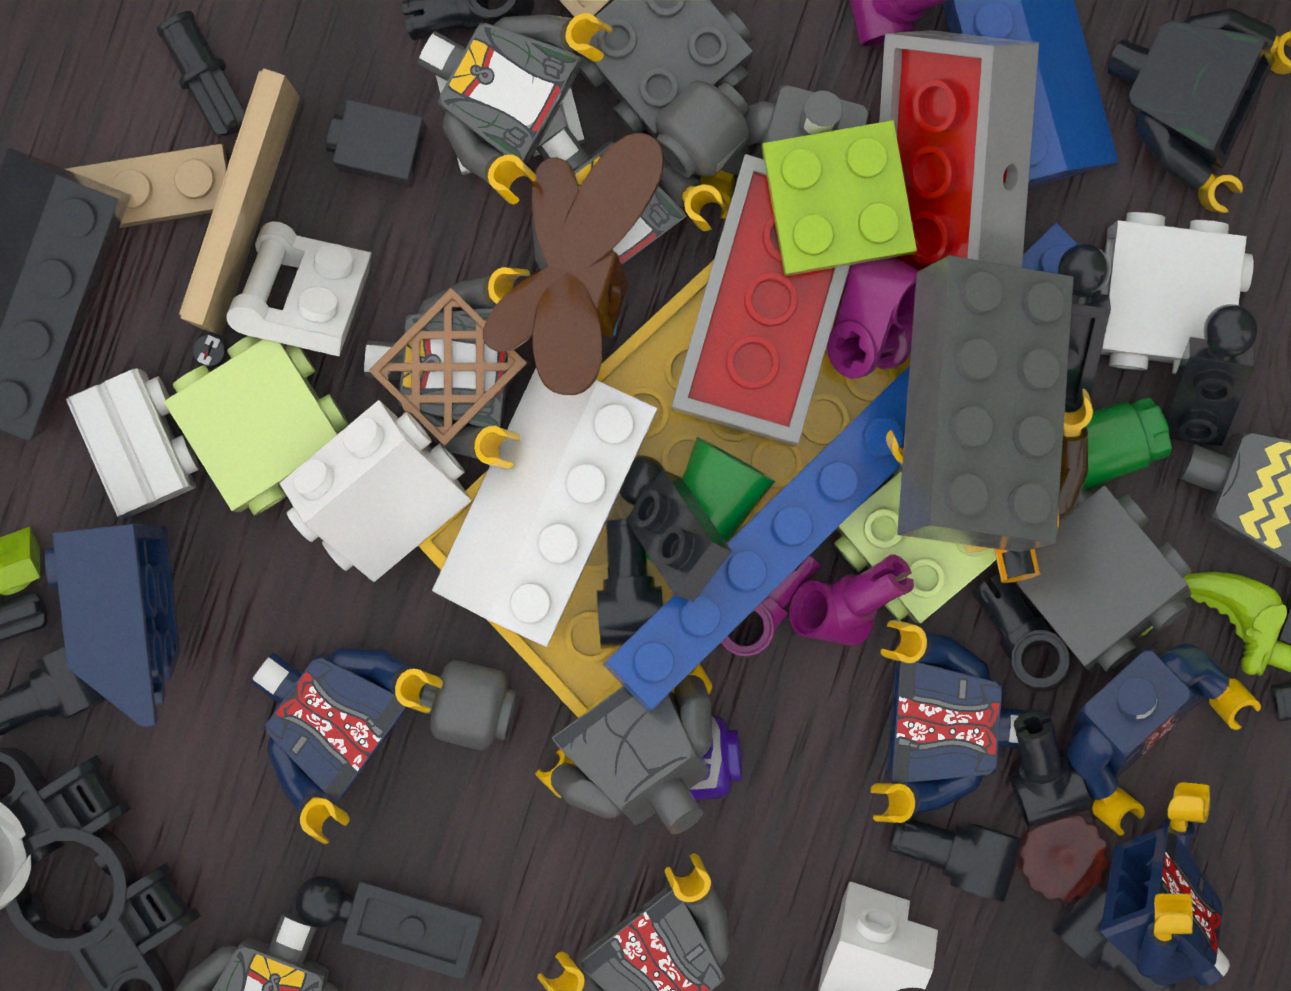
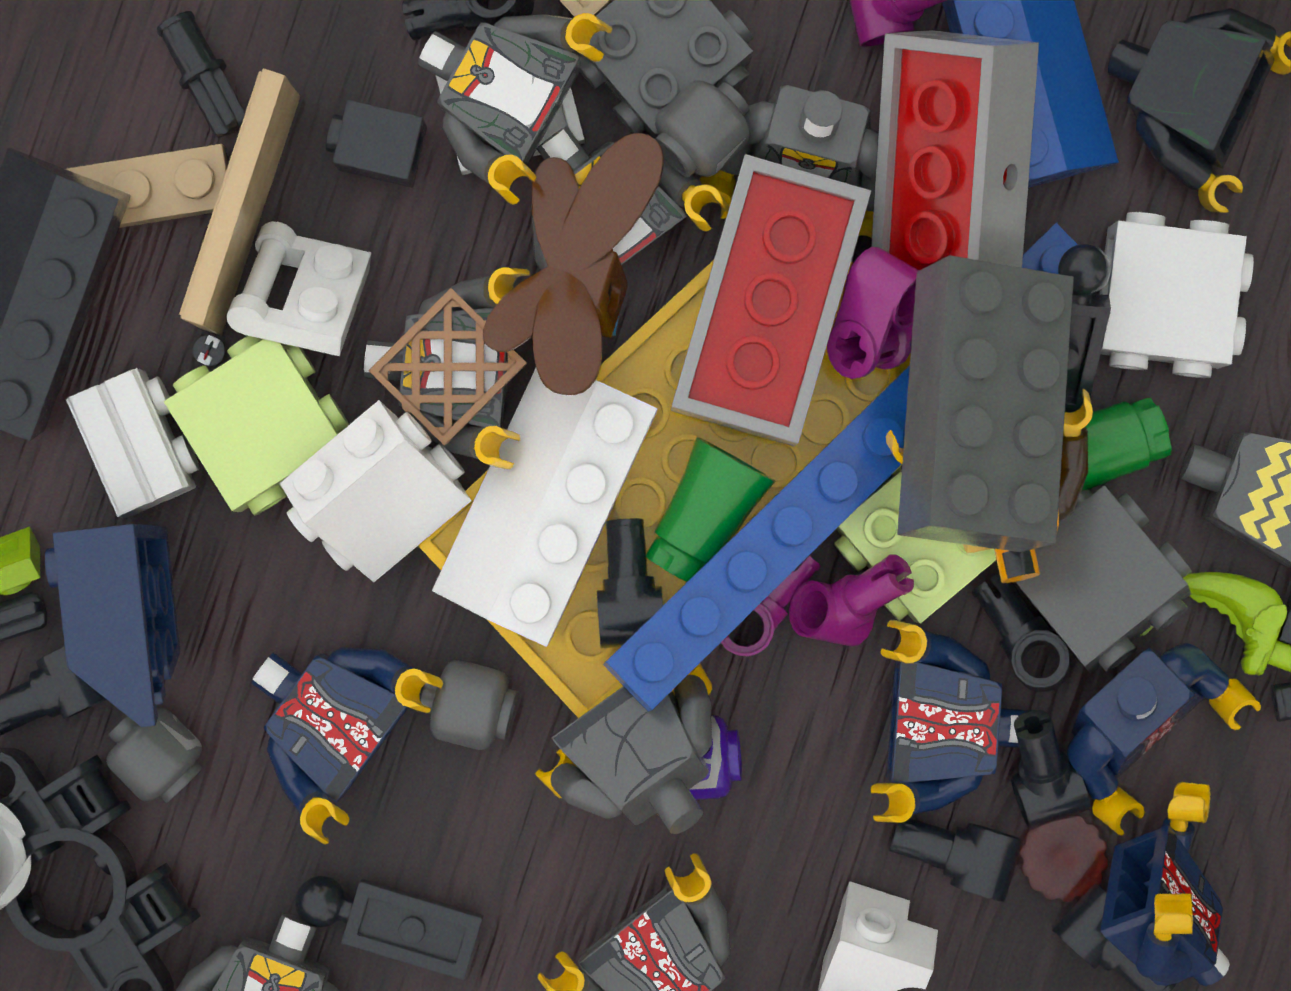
(154, 758): none -> dark grey head
(673, 527): black plate -> none
(839, 198): lime plate -> none
(1212, 377): black plate -> none

